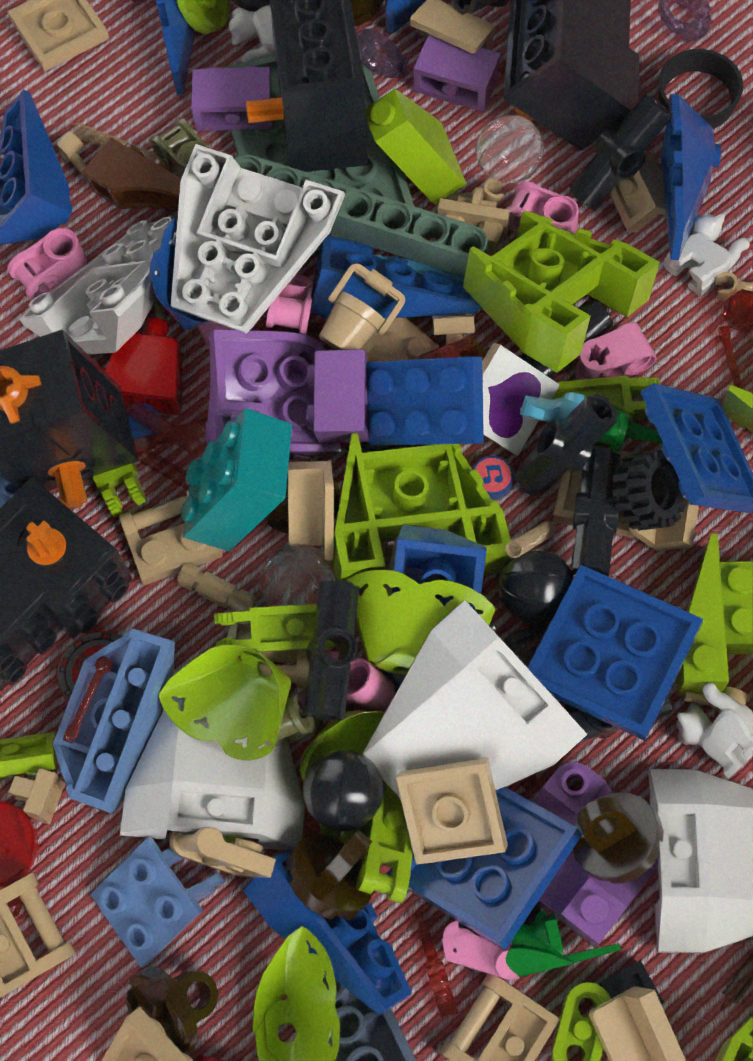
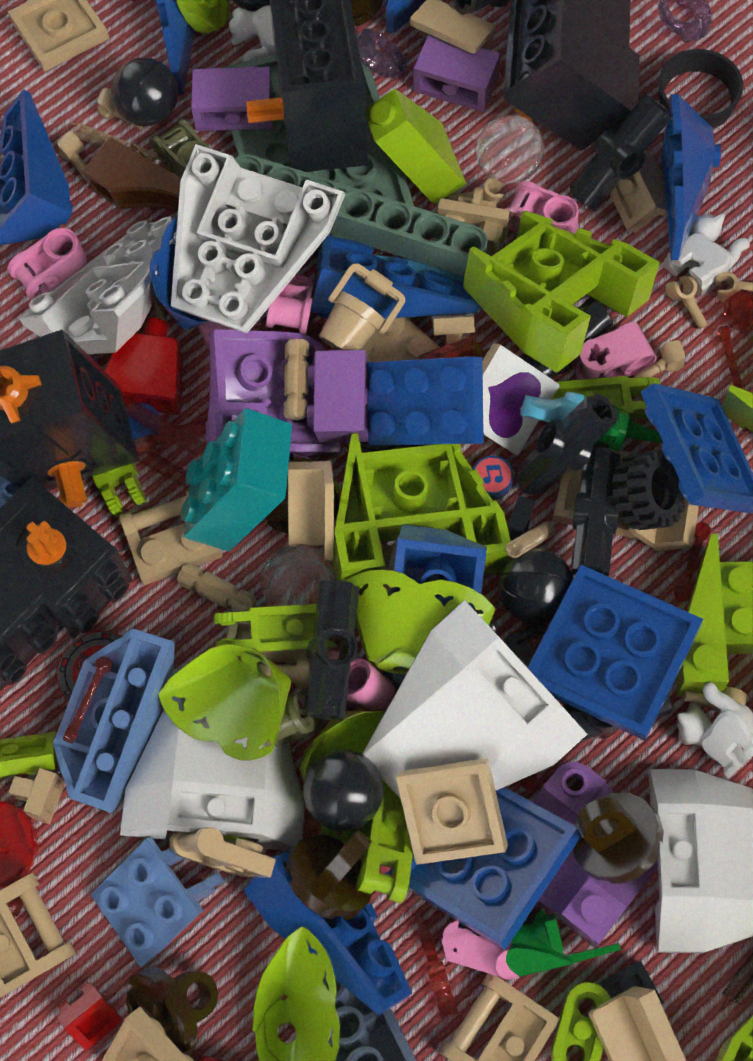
(88, 1017): none -> red tile
(106, 107): none -> tan hand
(144, 91): none -> black piece
(296, 379): none -> tan axle
(520, 517): none -> black tile
(672, 360): none -> tan hand
(687, 296): none -> tan hand
(702, 533): none -> clear red hinge

